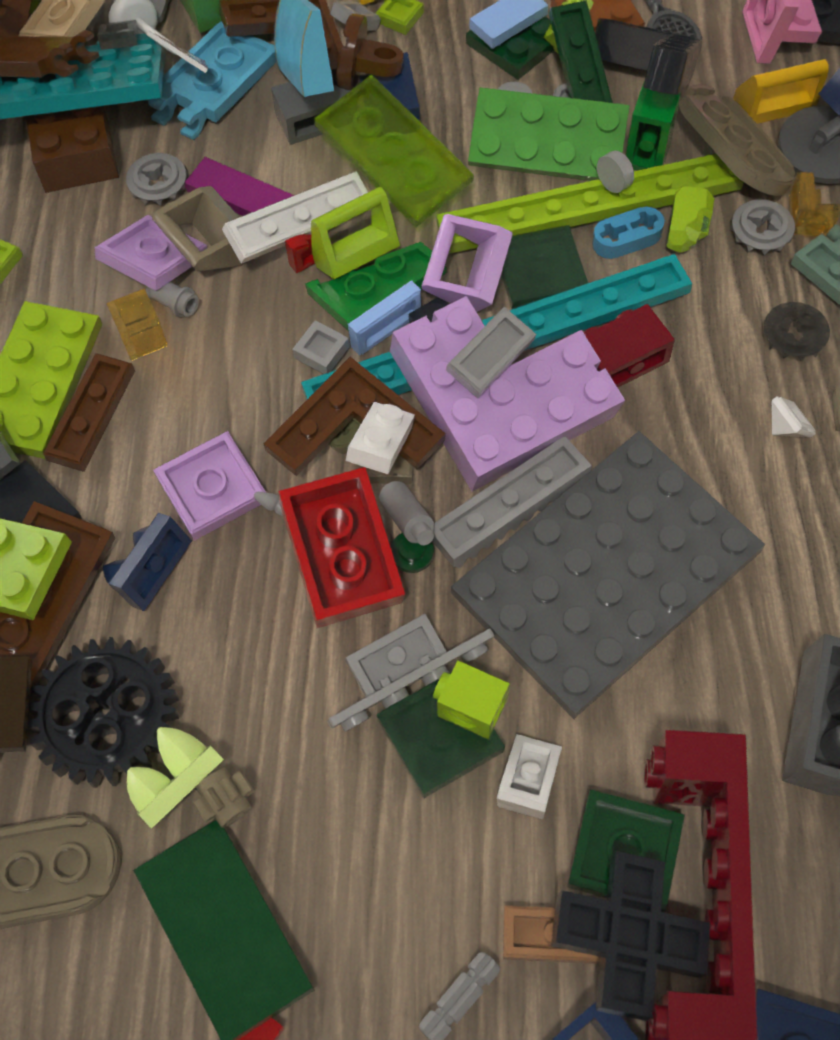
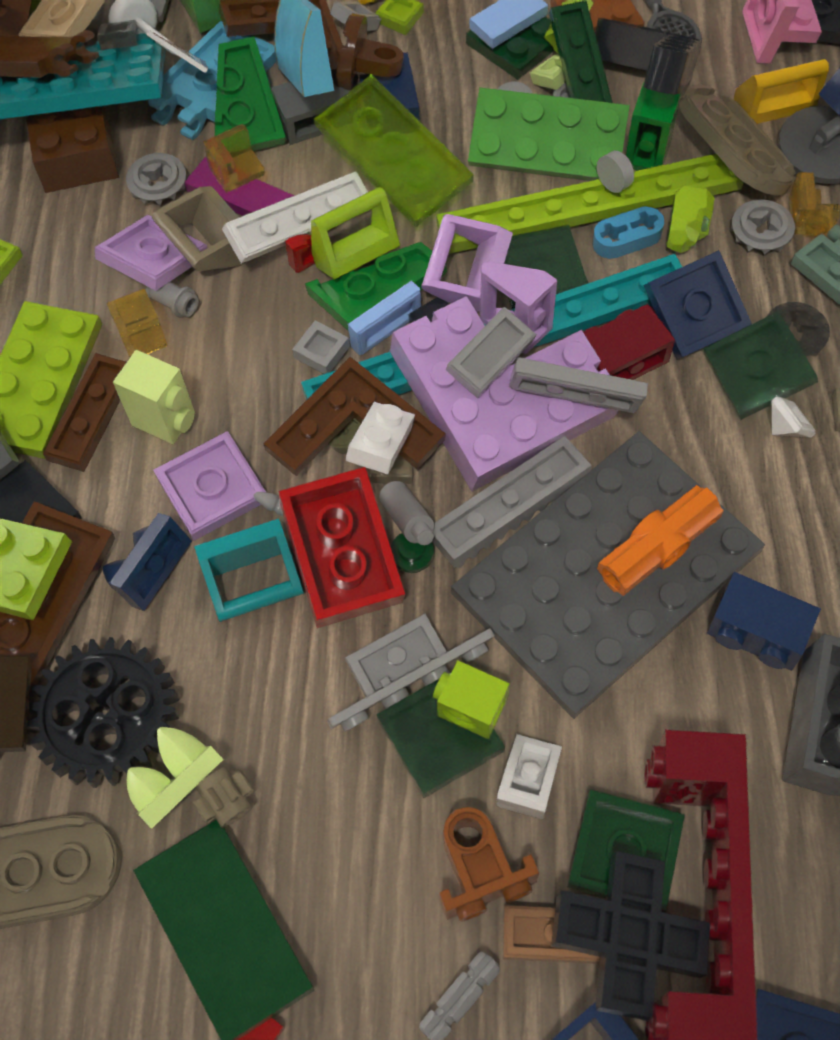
(155, 397): none -> yellowish green brick
(232, 158): none -> clear yellow panel
(242, 550): none -> teal tile
(245, 95): none -> green wing
(481, 868): none -> dark orange pin
(528, 287): none -> lavender tile
(549, 73): none -> yellowish green tile
(577, 385): none -> light grey tile
(660, 539): none -> orange piece
(698, 304): none -> dark blue plate
(760, 365): none -> clear green tile
(763, 622): none -> dark blue brick

